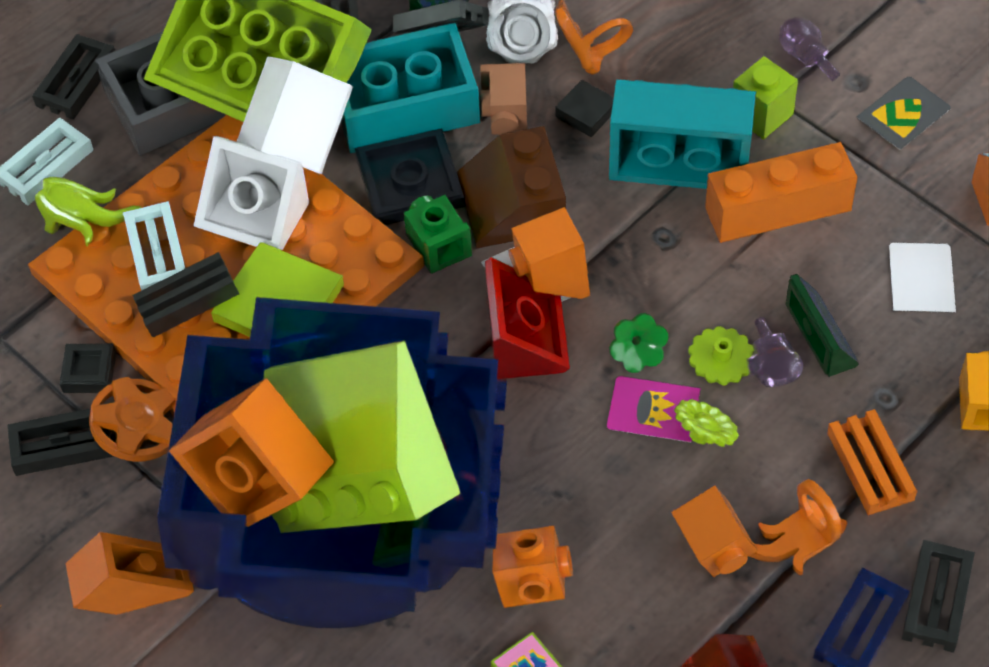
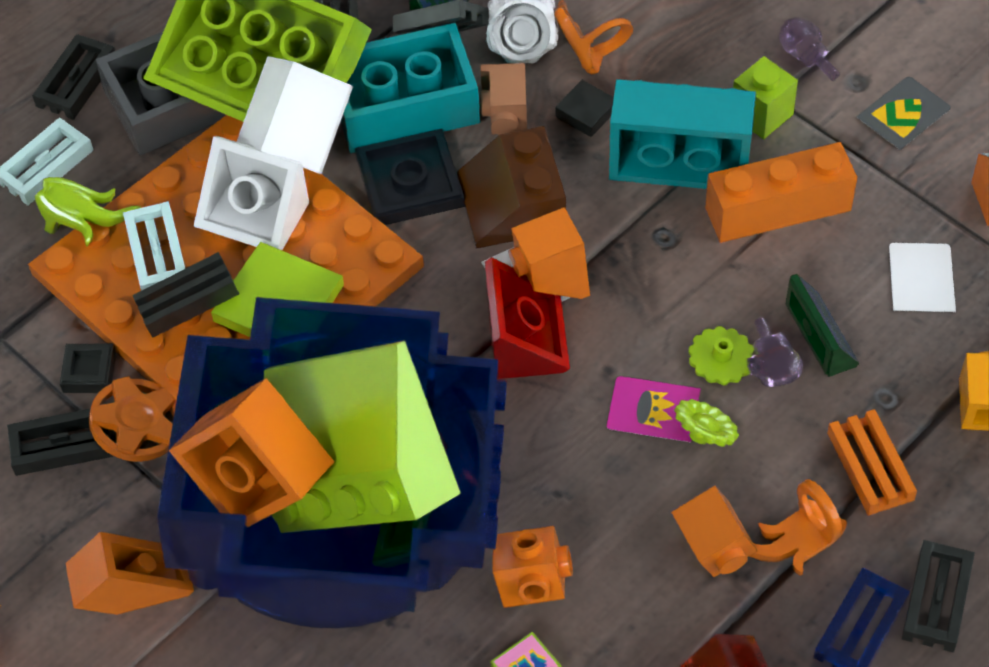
(437, 232): green brick -> none
(644, 348): green plant -> none

